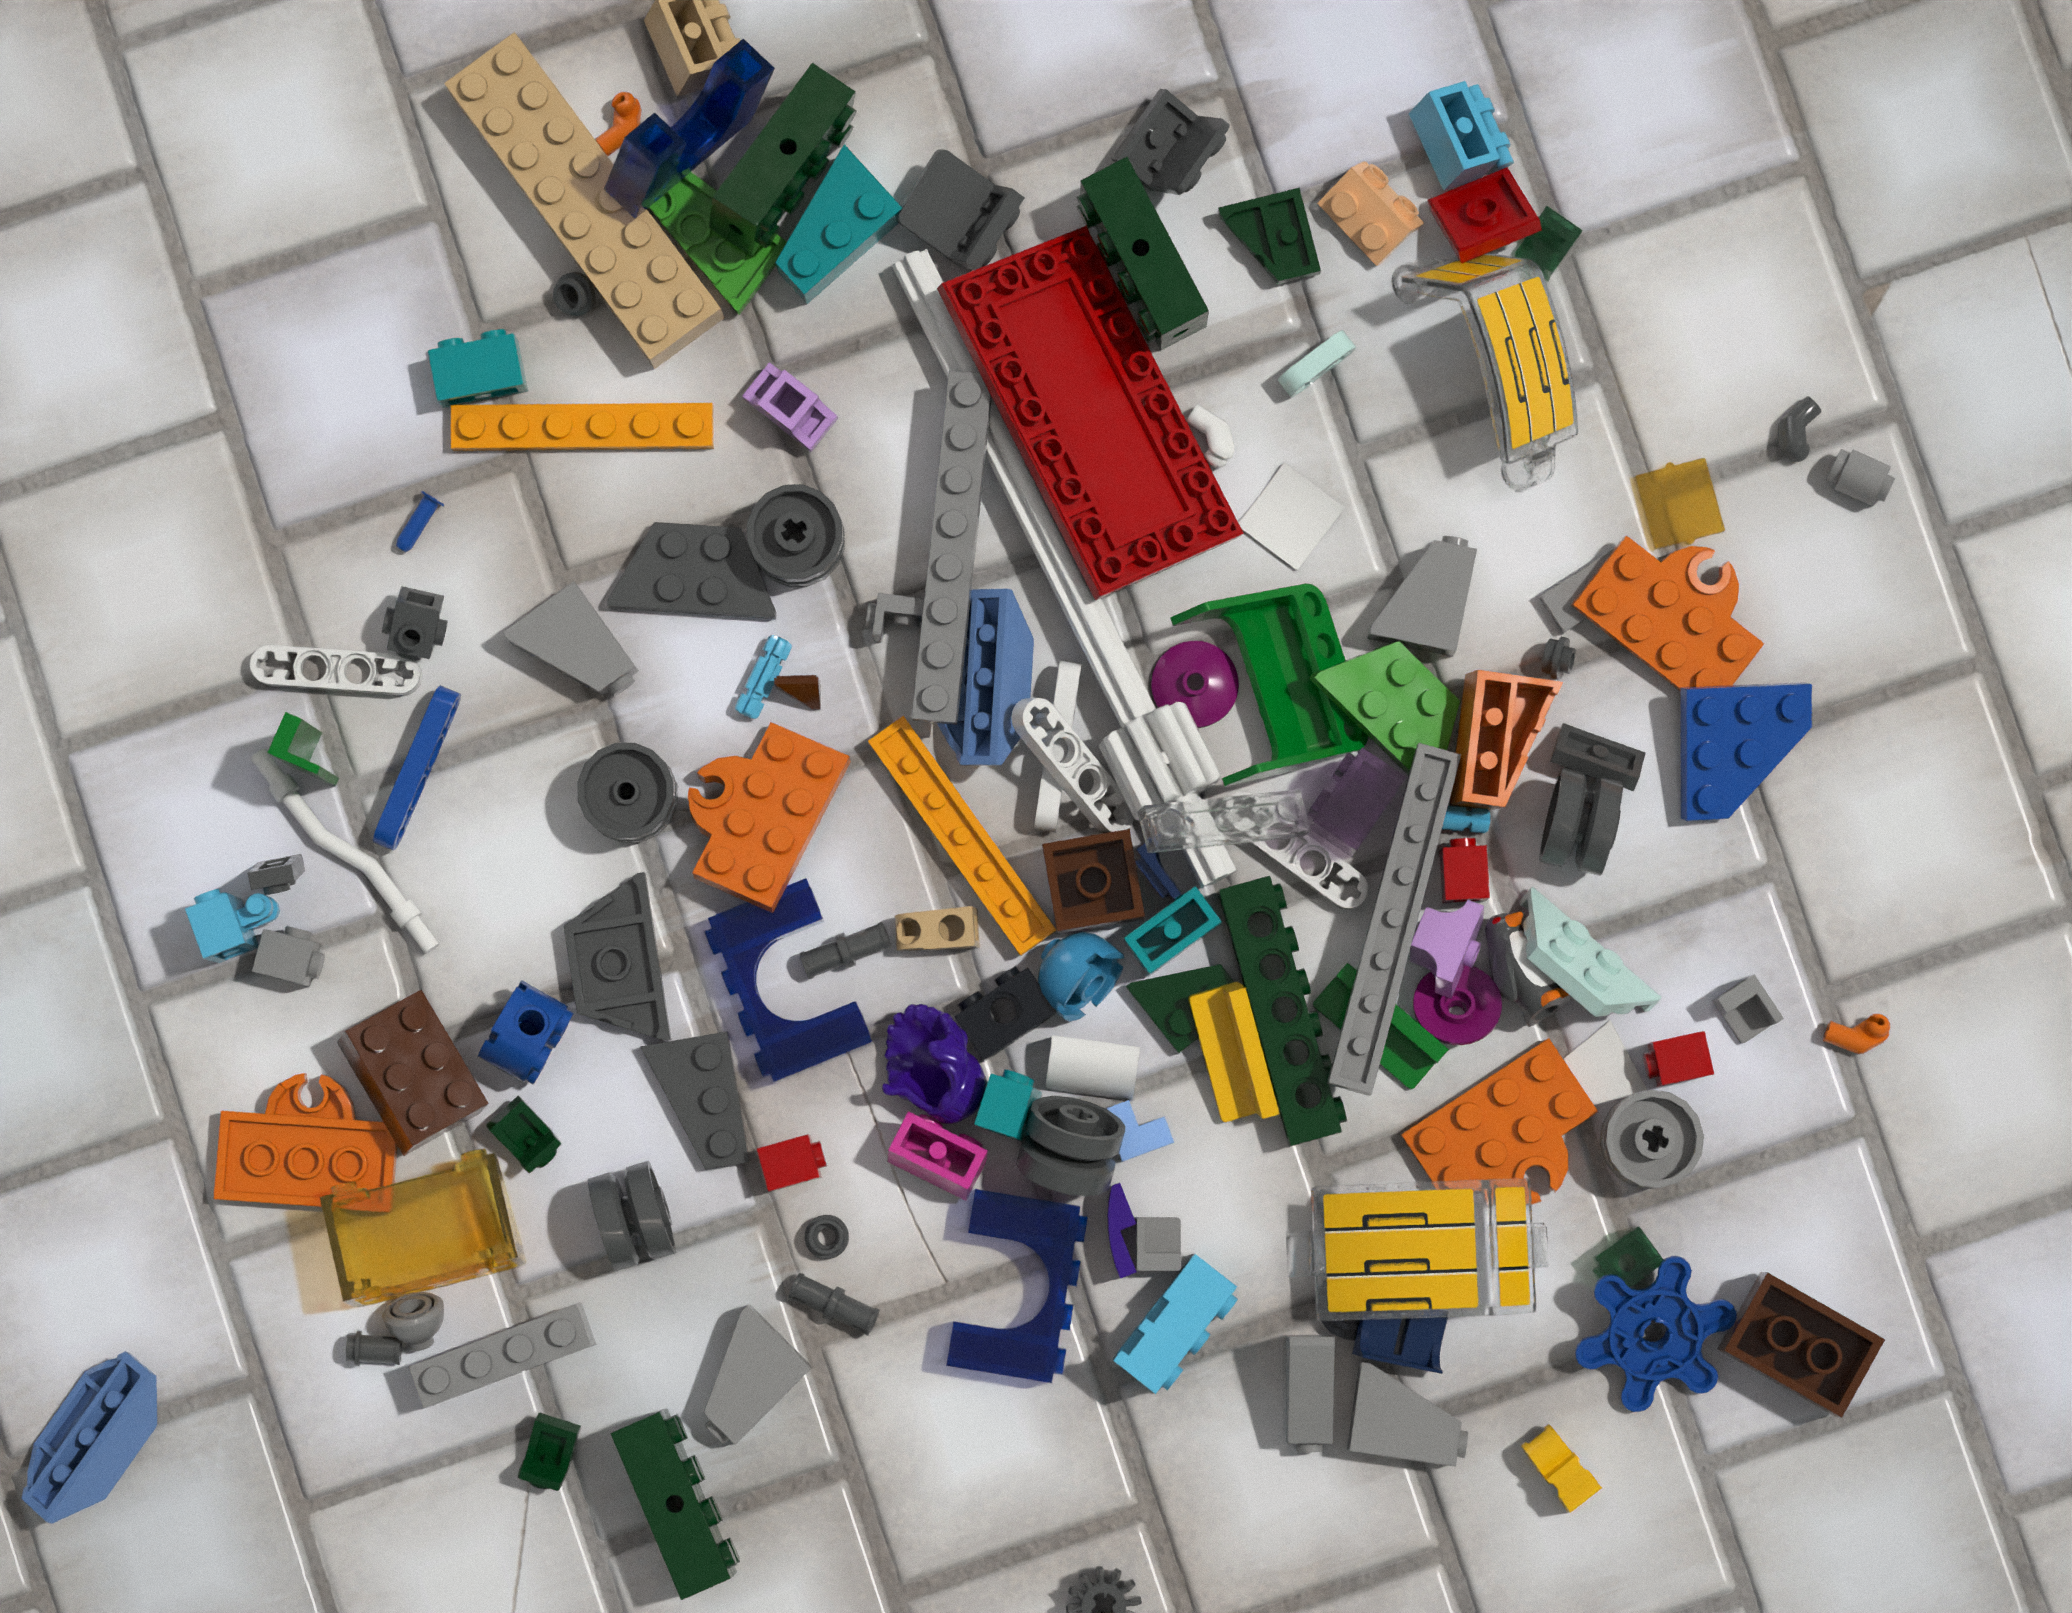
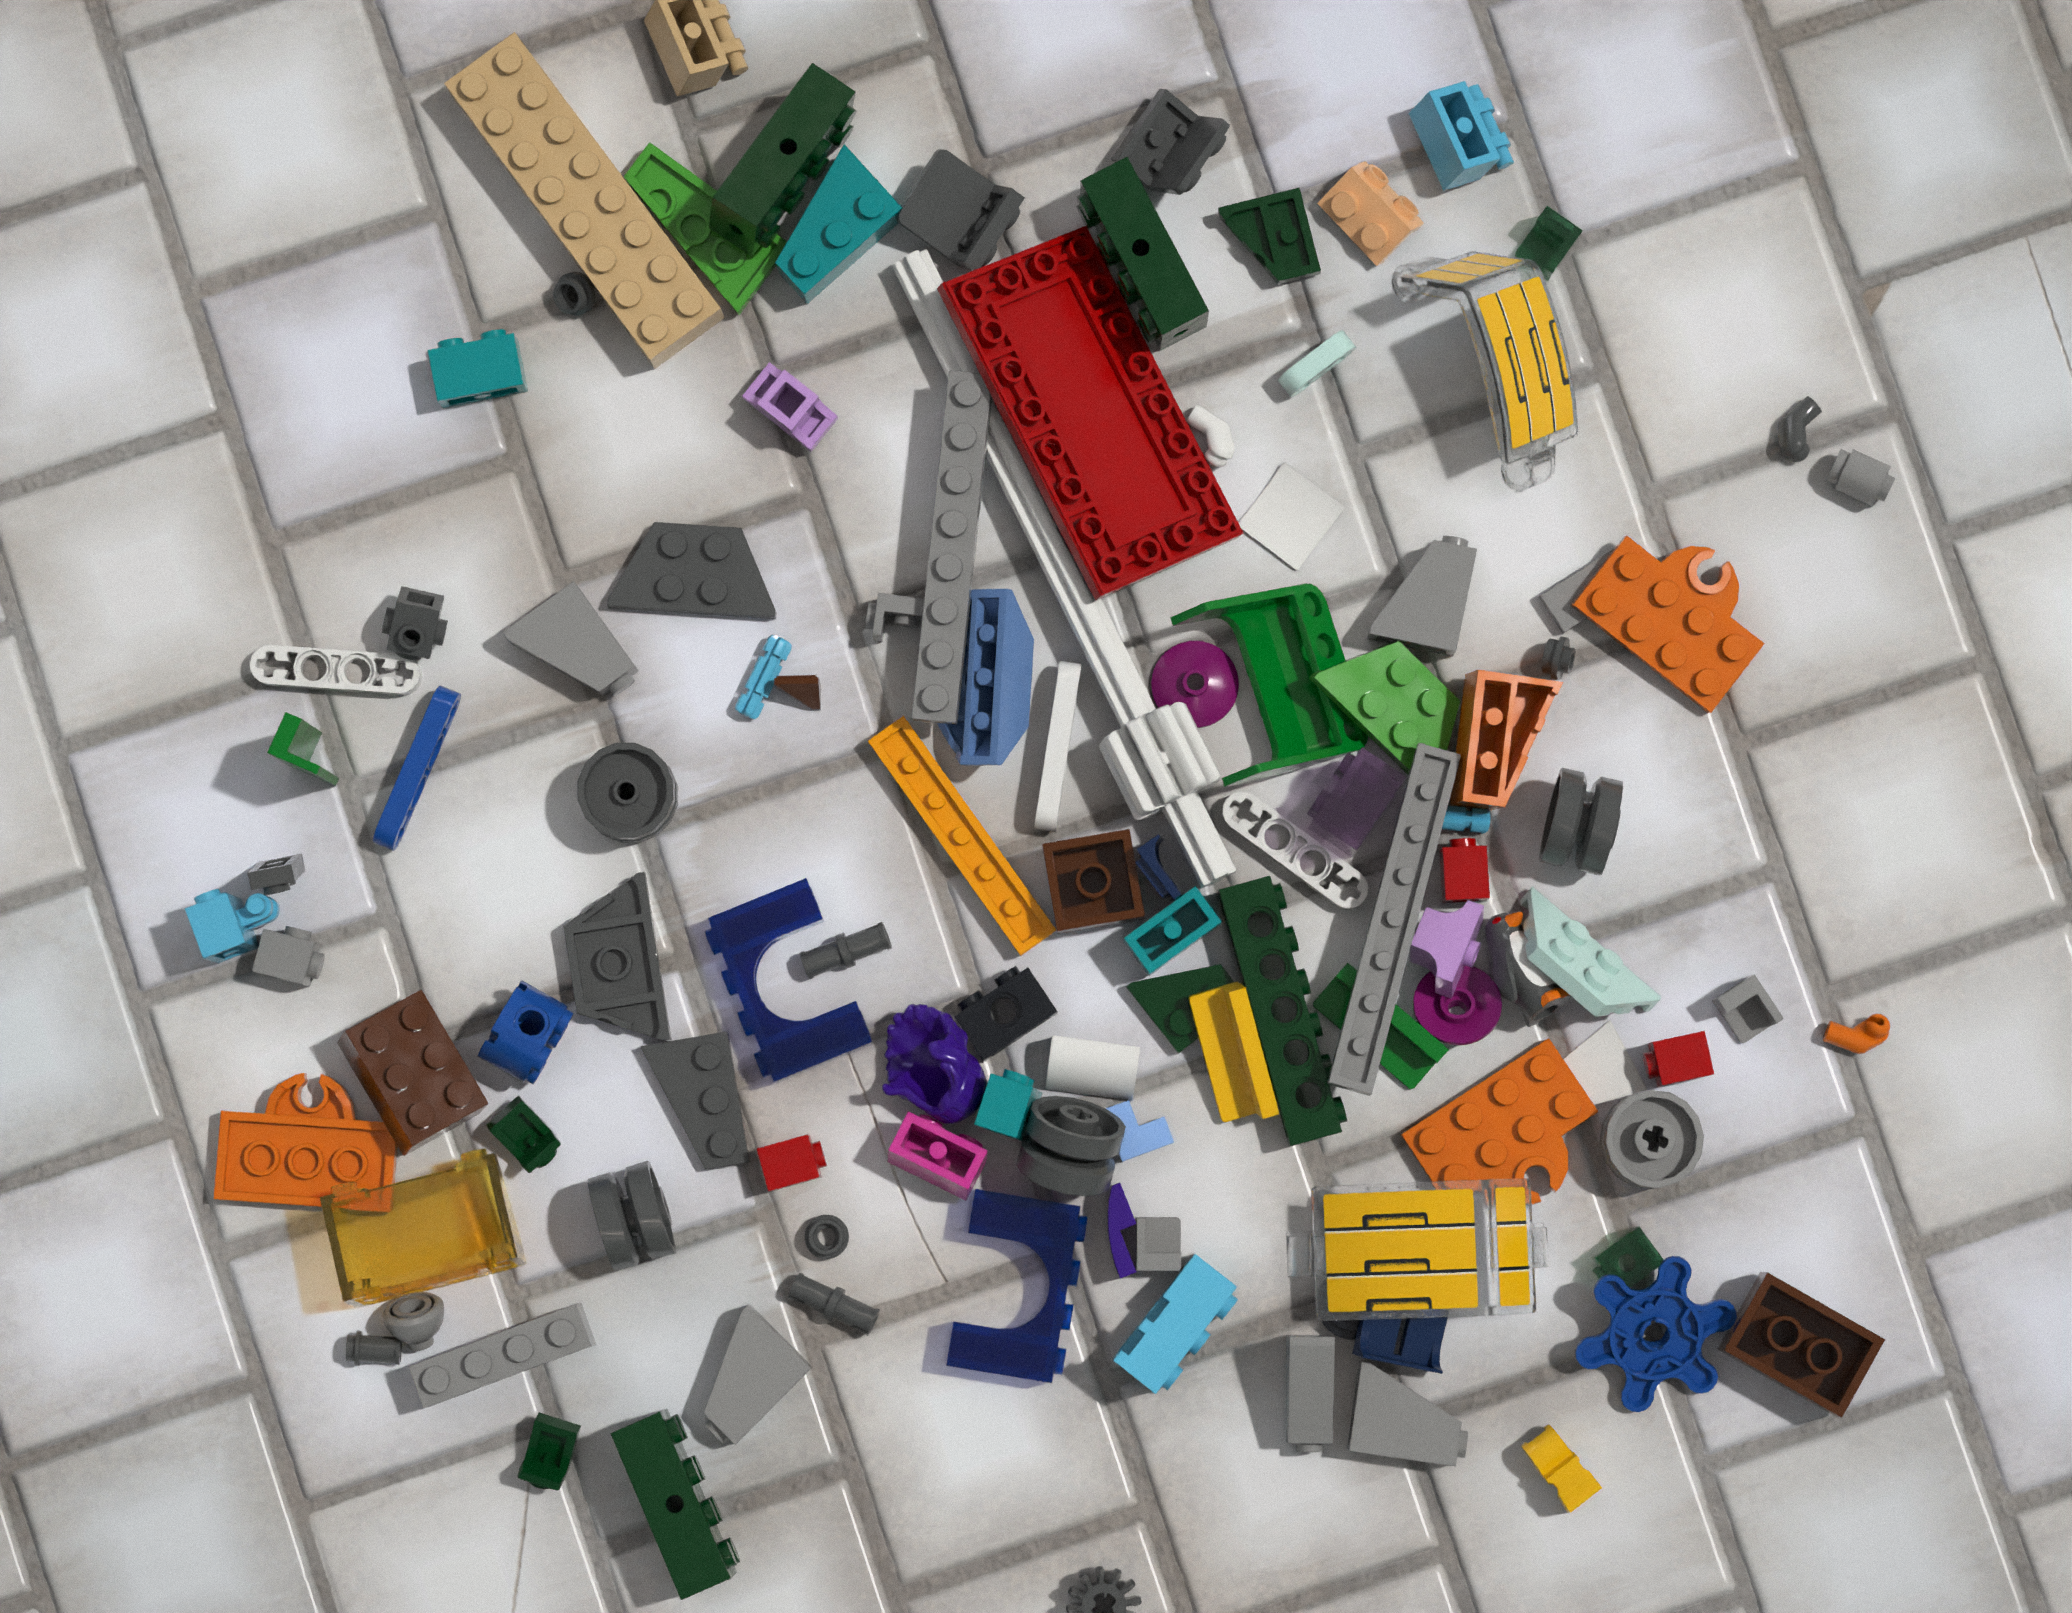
(92, 1438): medium blue wedge -> none
(285, 790): white bar -> none
(417, 522): blue piece -> none
(582, 426): light orange plate -> none
(626, 118): orange arm -> none
(660, 155): clear blue arch -> none
(764, 814): orange plate -> none
(790, 510): dark grey wheel -> none
(938, 929): tan leg -> none
(1069, 770): white beam -> none
(1077, 972): dark azure cylinder -> none
(1223, 821): clear plate -> none
(1484, 215): red plate -> none
(1597, 756): dark grey plate -> none
(1679, 503): clear yellow piece -> none
(1735, 741): blue plate -> none

